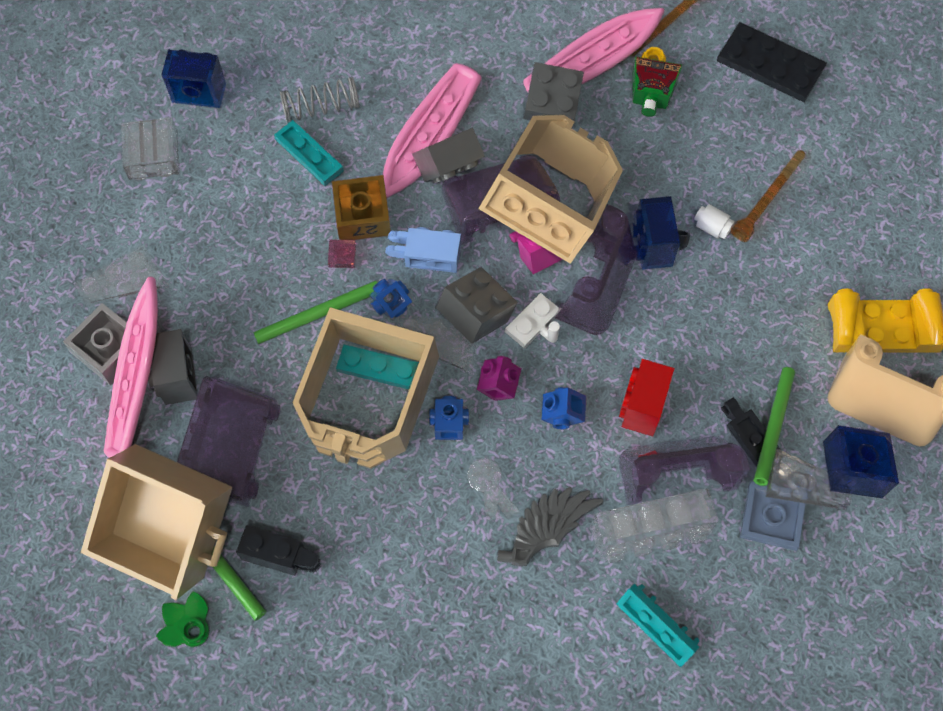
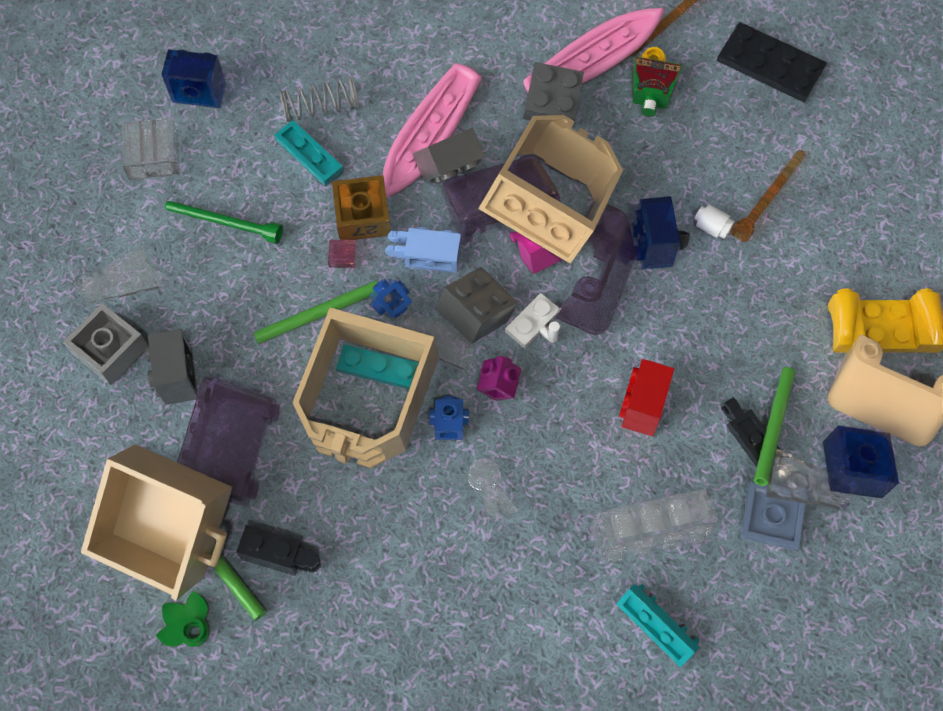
(132, 370): bright pink piece -> none
(271, 232): none -> green piece
(547, 524): dark grey animal -> none
(563, 408): blue brick -> none
(720, 458): clear purple windscreen -> none

